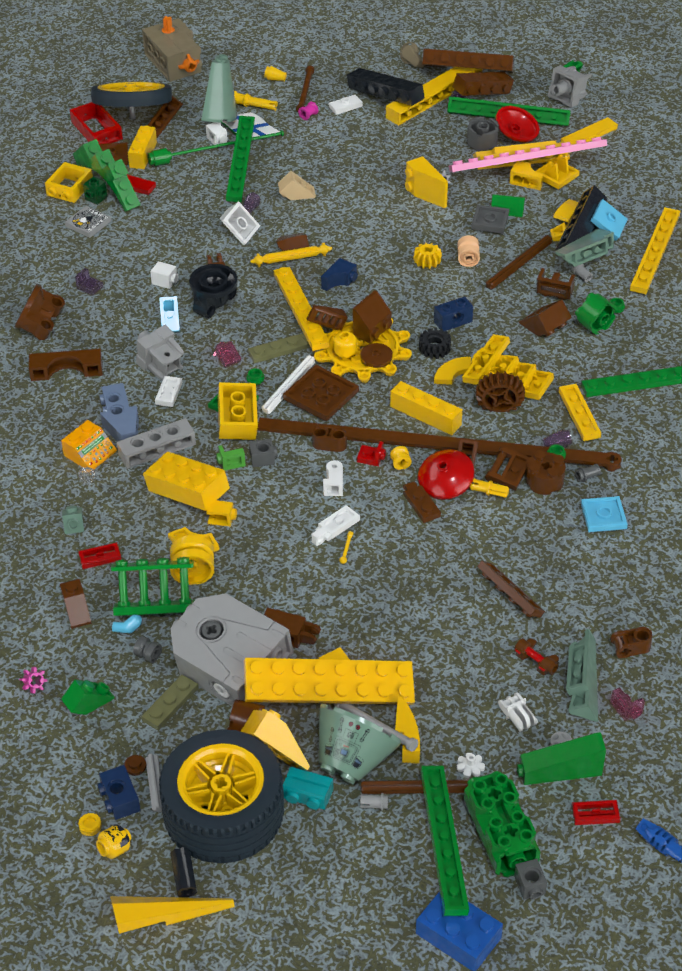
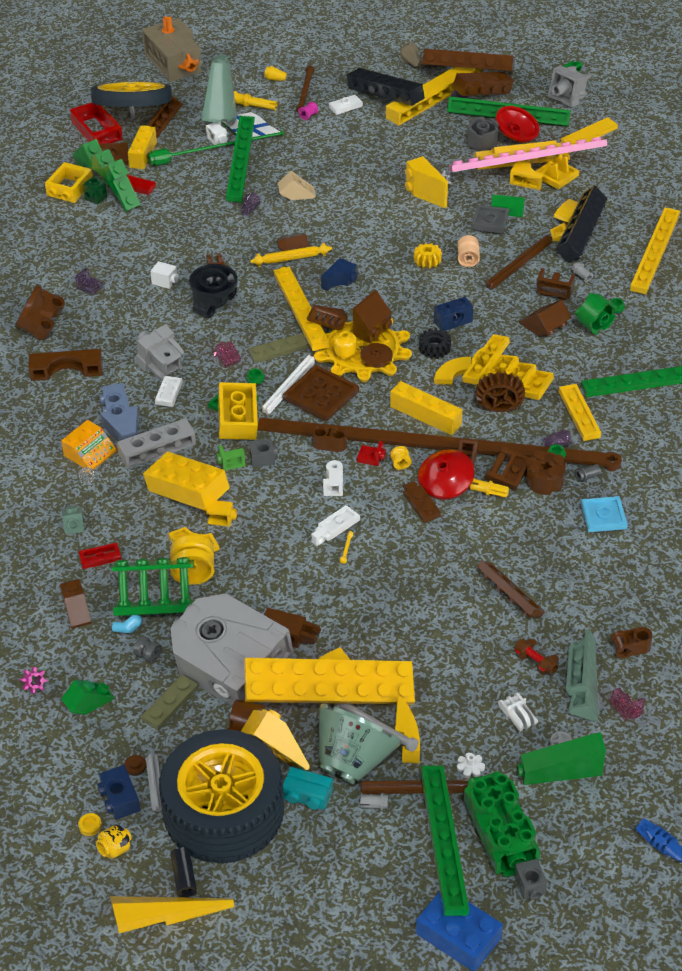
(88, 221): tile -> none
(170, 313): slope -> none
(240, 222): white slope -> none
(587, 247): sand green wedge -> none
(597, 815): red tile -> none
(609, 219): medium azure plate -> none

